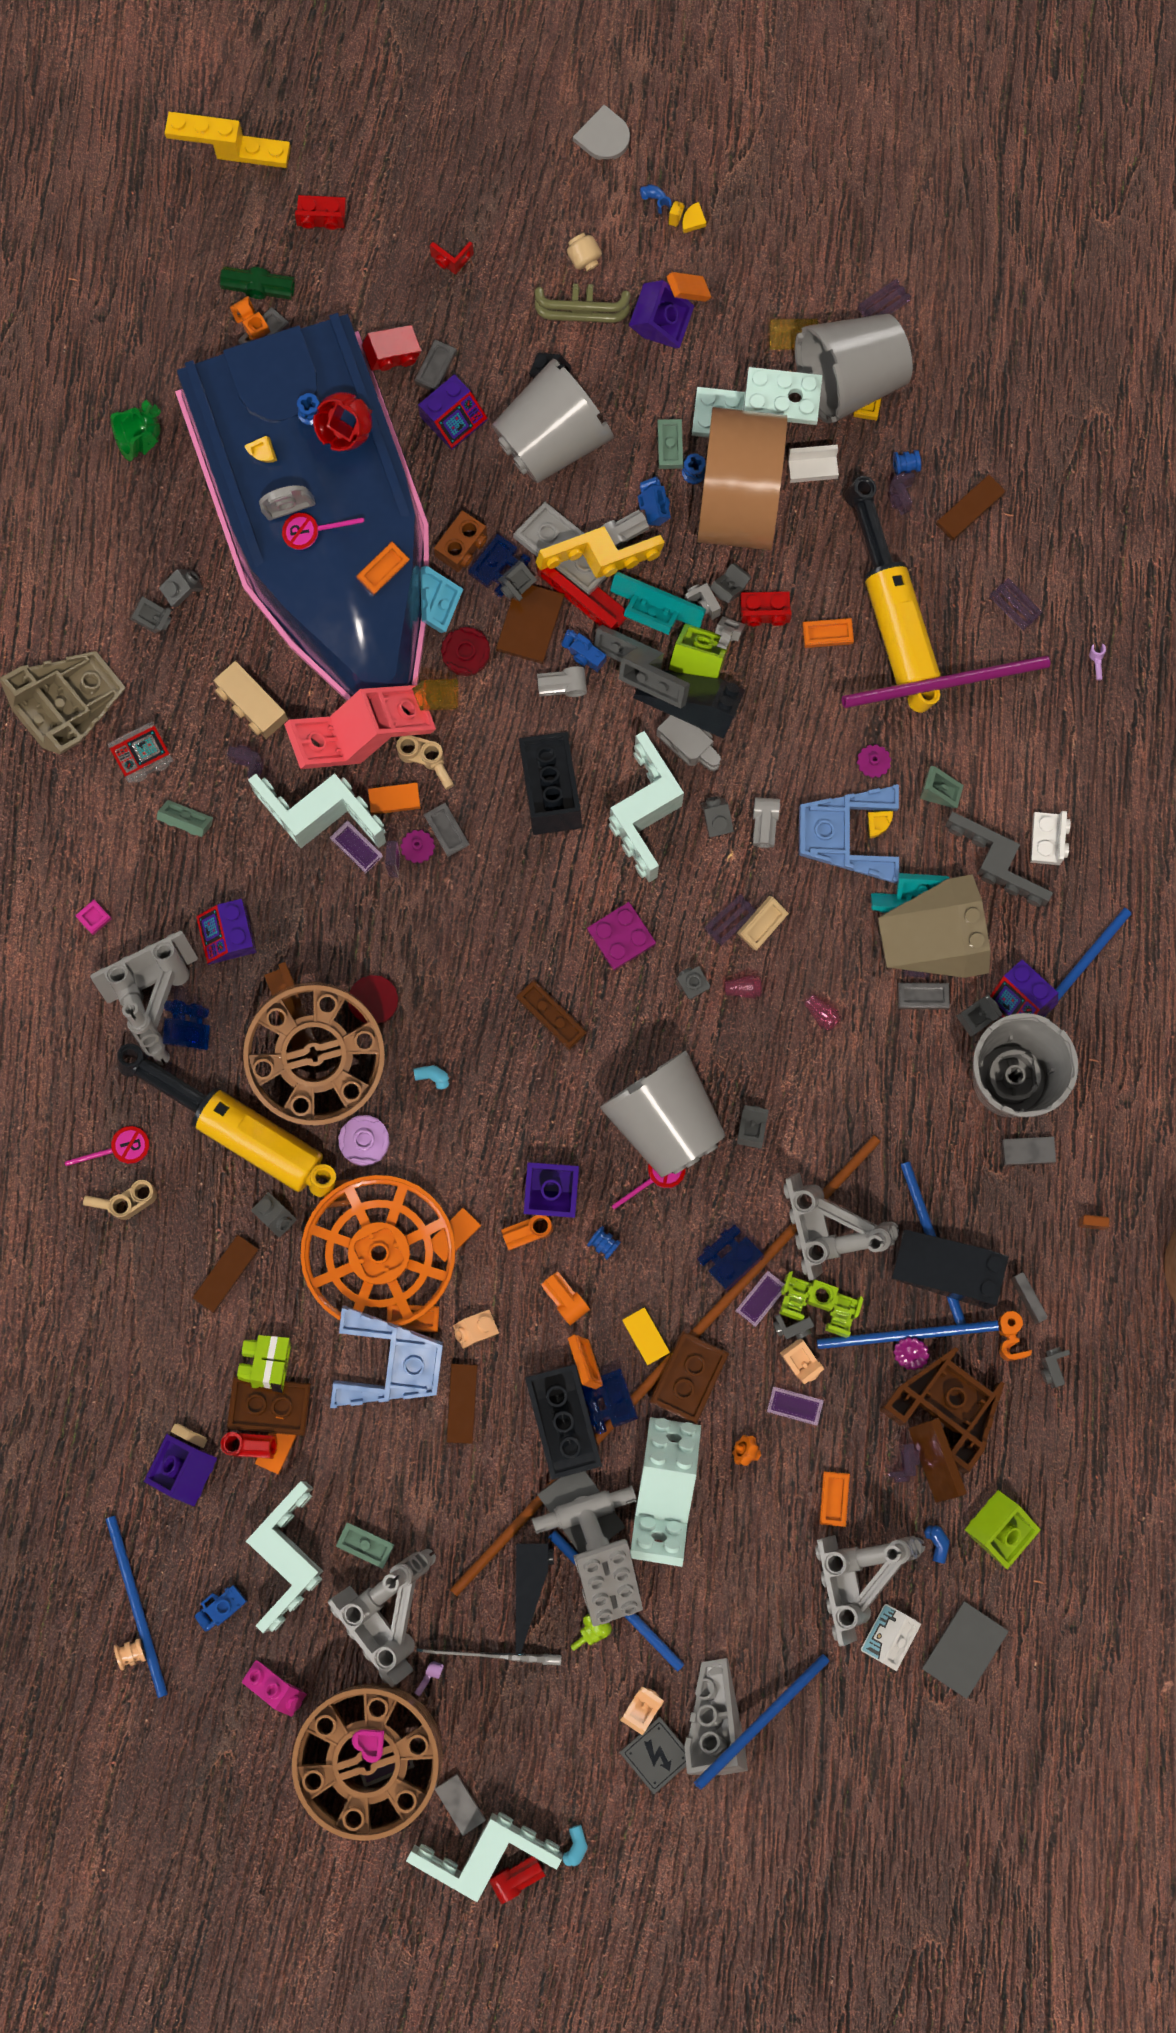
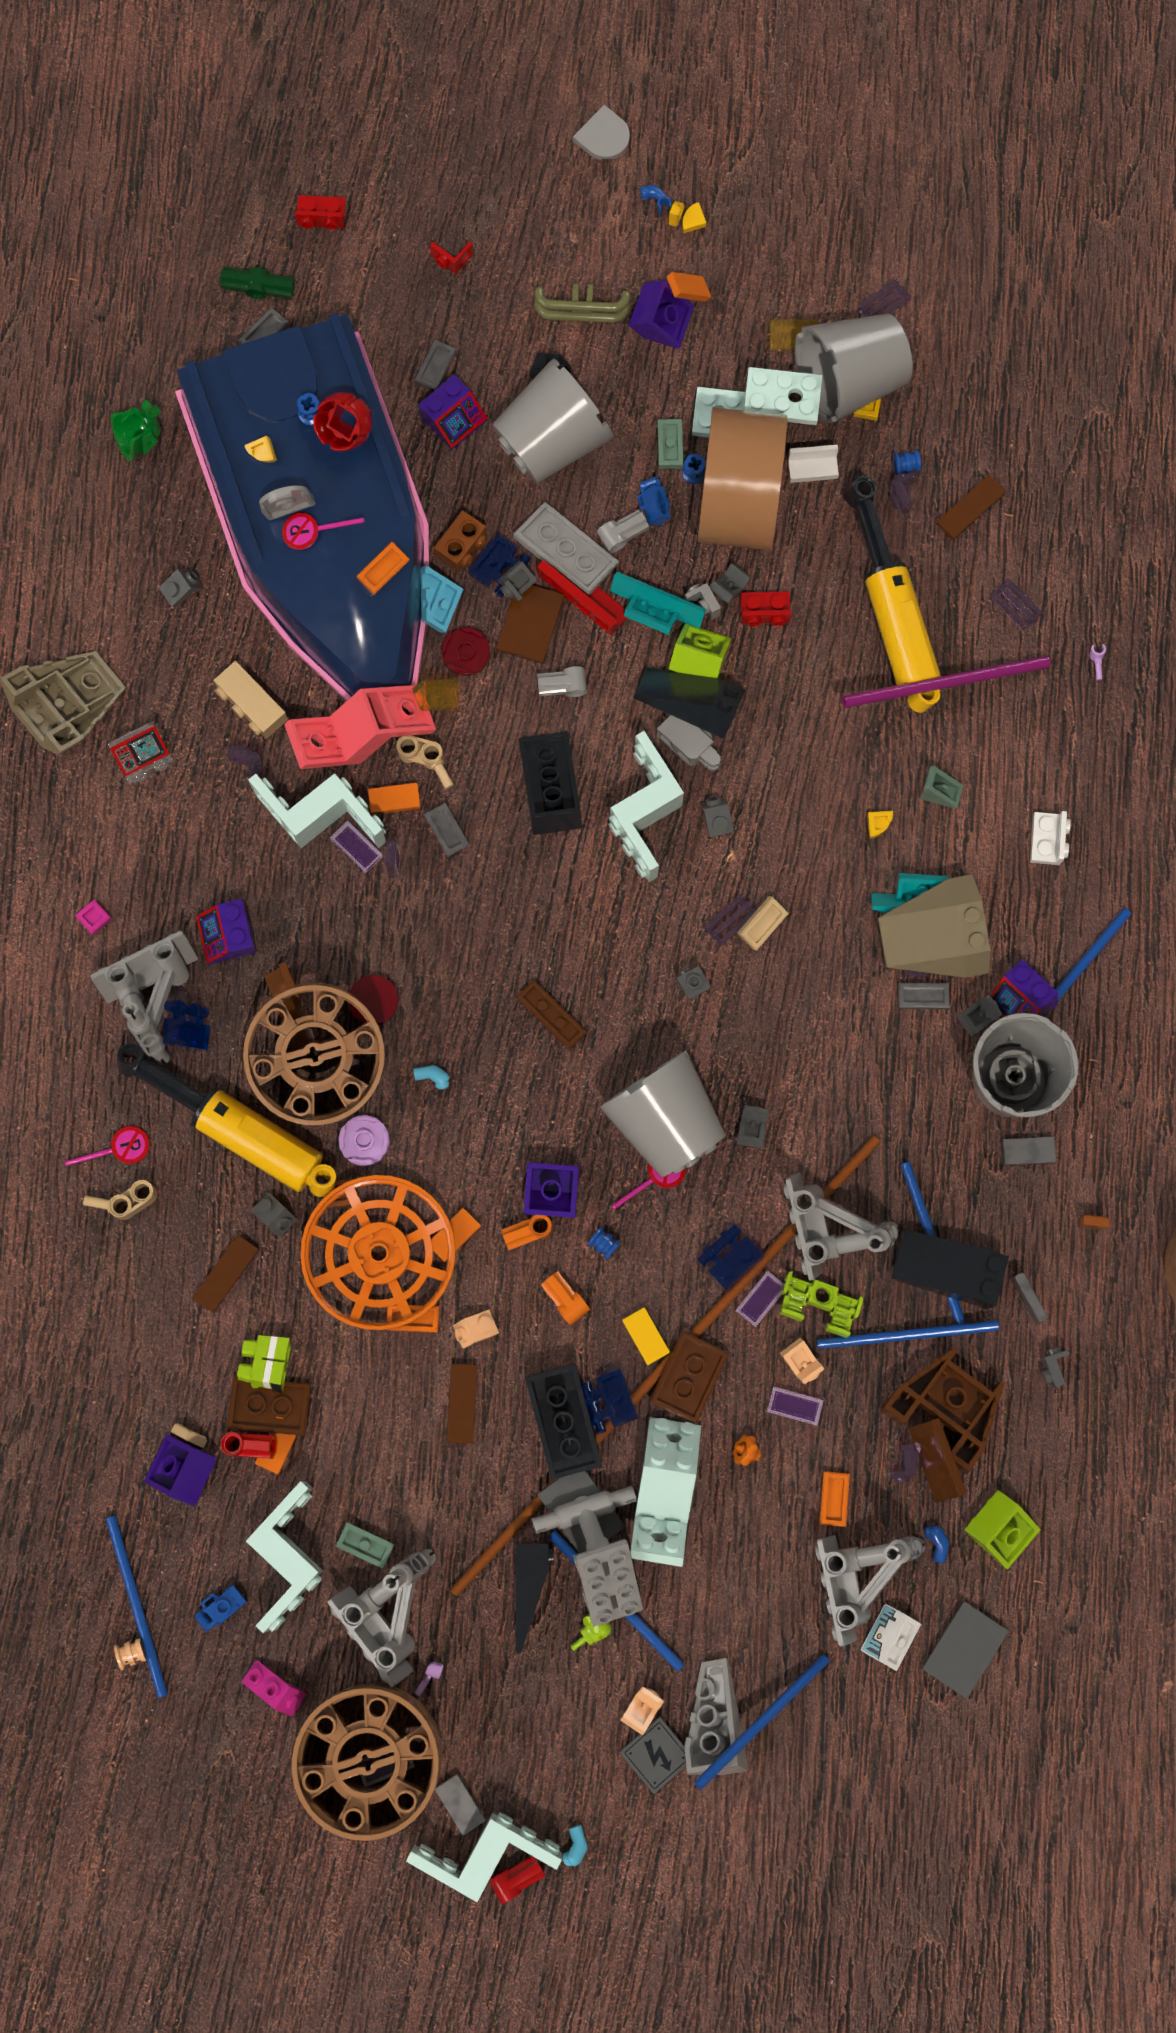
(151, 615): dark grey bracket -> none
(184, 818): sand green plate -> none
(227, 139): yellow bracket -> none
(253, 323): orange leg -> none
(370, 1744): dark pink tile -> none
(391, 348): brick -> none
(411, 1362): medium blue wing -> none
(417, 846): magenta piece -> none
(545, 1659): light grey sword -> none
(583, 650): blue piece -> none
(584, 252): tan head -> none
(585, 1362): orange tile -> none
(600, 552): yellow bracket -> none
(621, 936): magenta plate -> none
(641, 666): dark grey bracket -> none
(729, 631): light grey plate -> none
(744, 987): clear pink cone -> none
(765, 815): light grey piece -> none
(799, 1329): dark grey bracket -> none
(824, 1014): clear pink cone -> none
(826, 832): medium blue wing -> none
(828, 633): orange tile -> none
(874, 761): magenta piece -> none
(911, 1353): magenta piece -> none
(998, 860): dark grey bracket -> none
(1009, 1325): orange leg -> none

